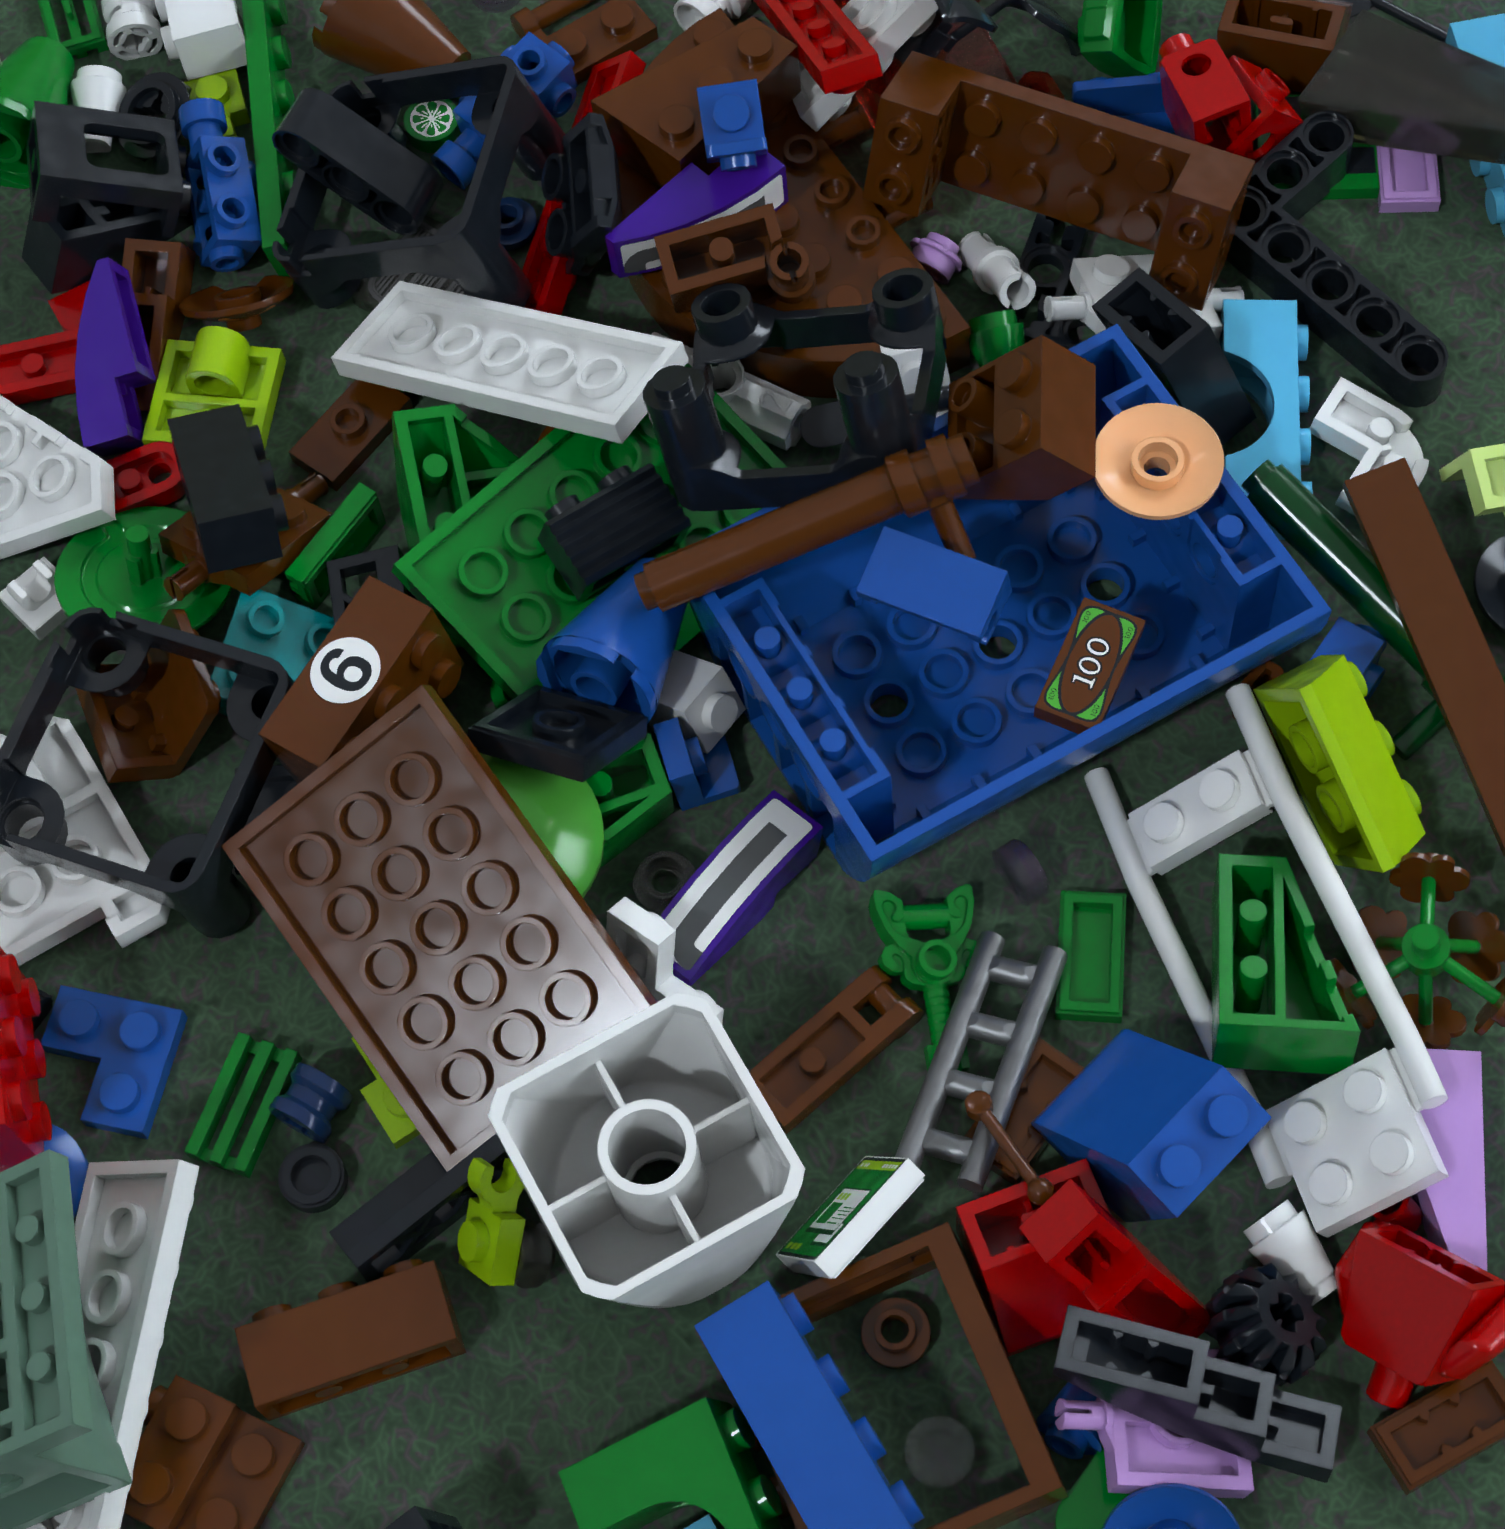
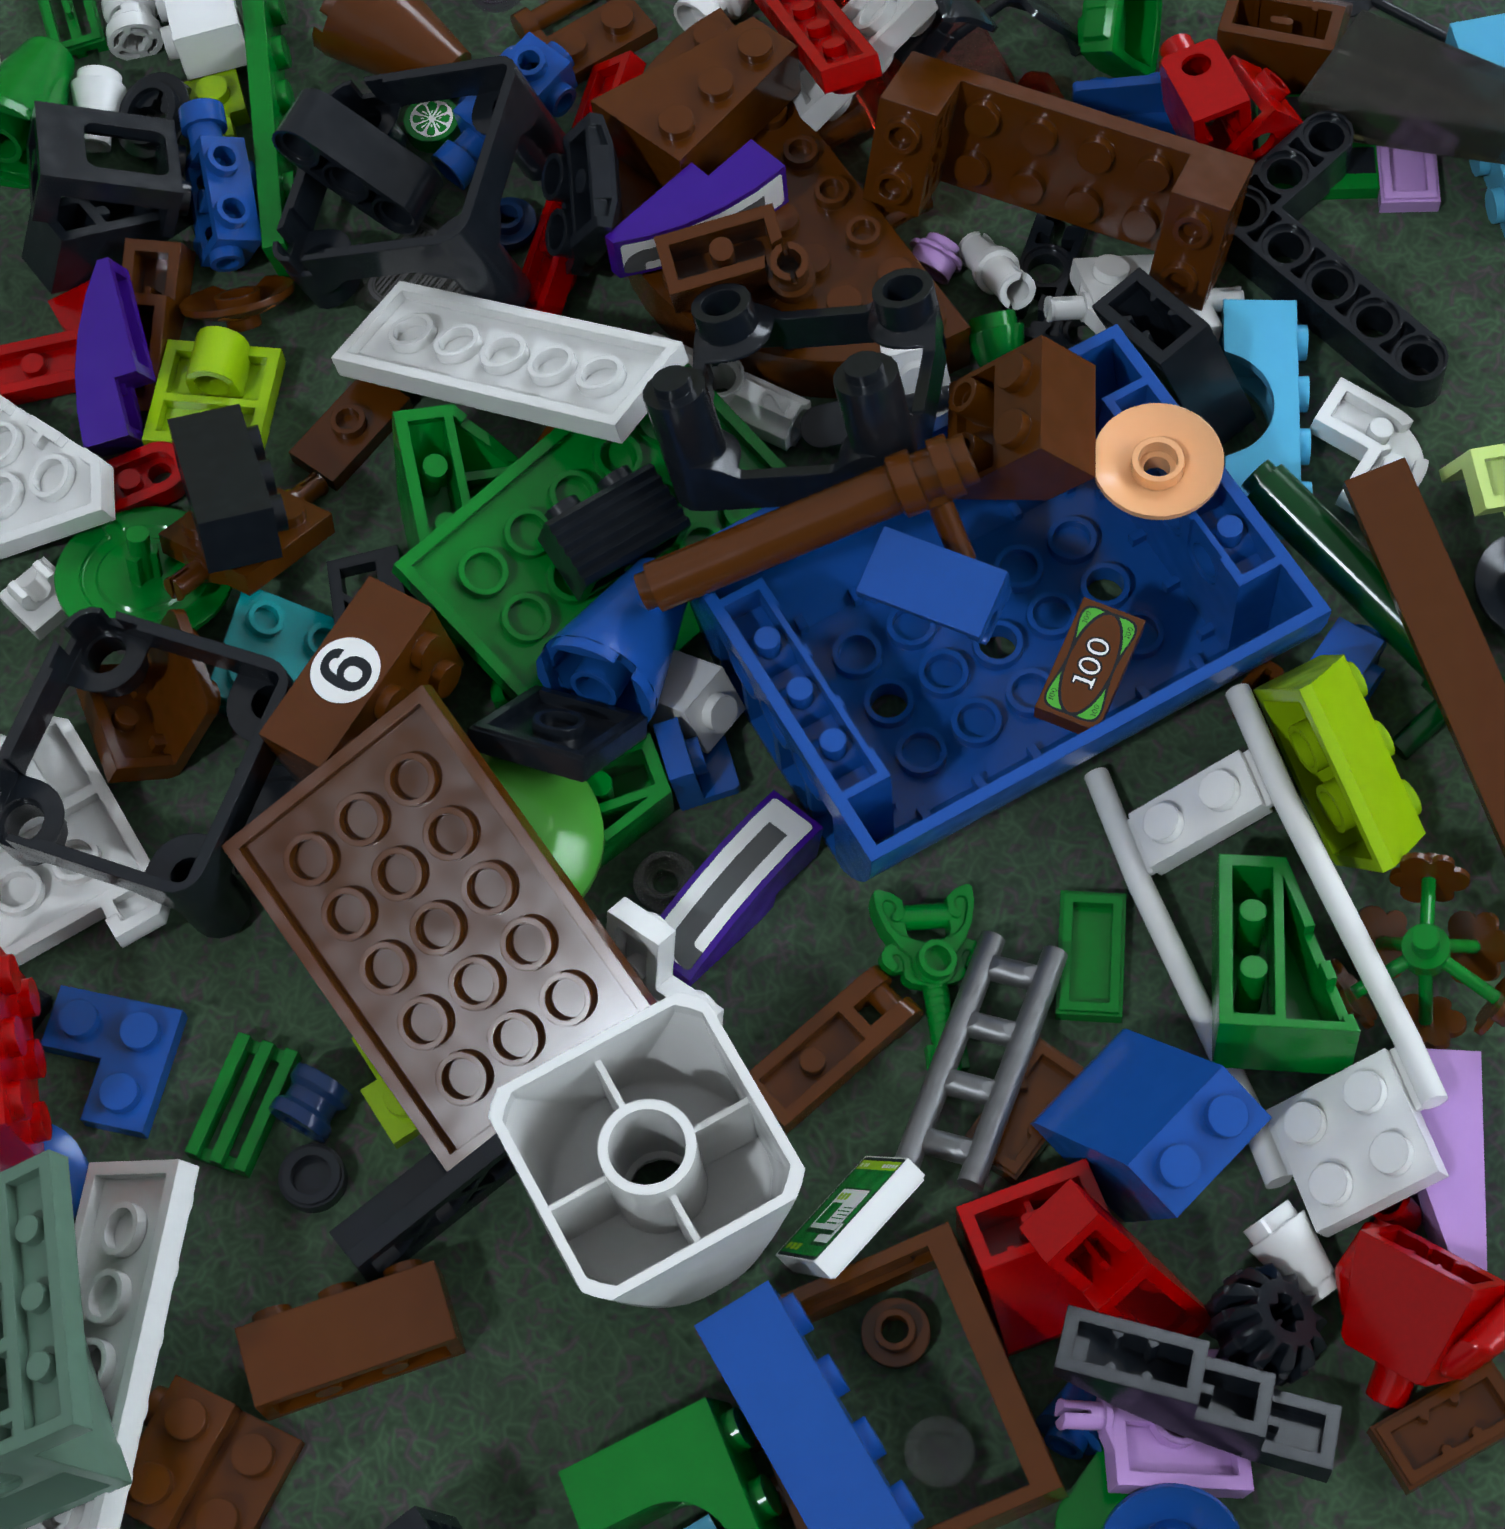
(343, 535): green tile -> none
(492, 1230): lime plate -> none
(535, 1257): clear smoke plate -> none
(732, 124): blue bracket -> none
(980, 1108): reddish brown hinge -> none
(1021, 871): tile -> none

